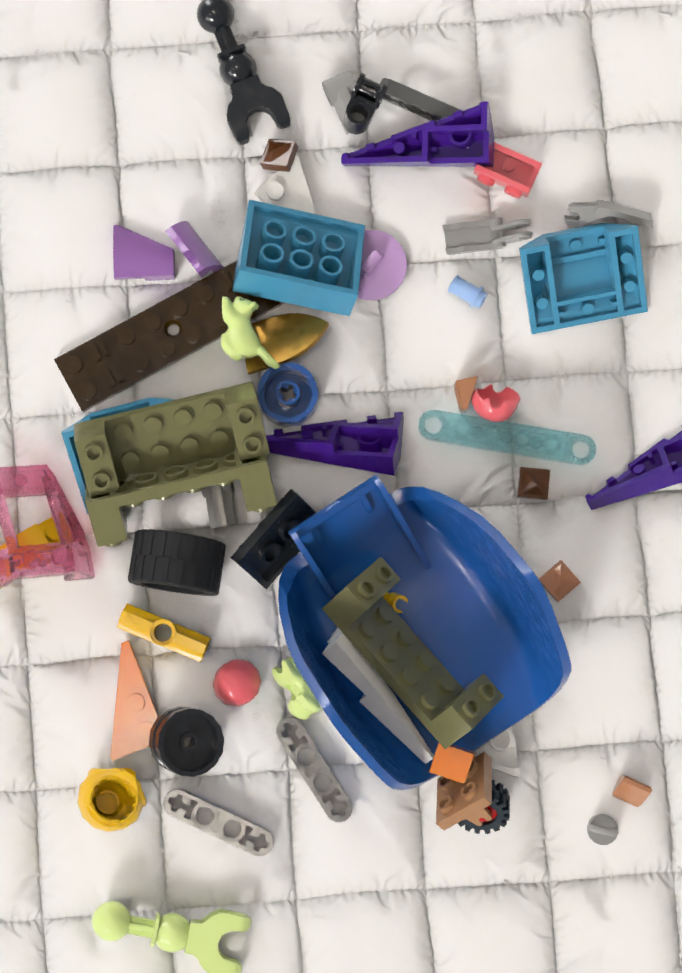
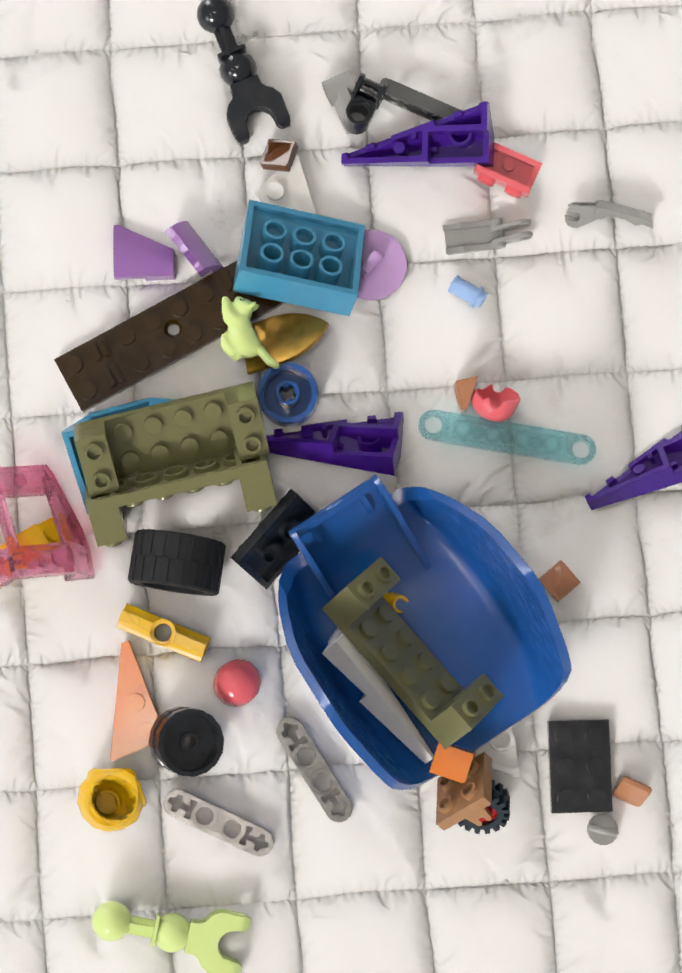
(220, 505): light grey piece -> none
(303, 701): yellowish green animal -> none
(533, 483): reddish brown tile -> none
(579, 766): none -> black plate
(583, 276): dark azure slope -> none

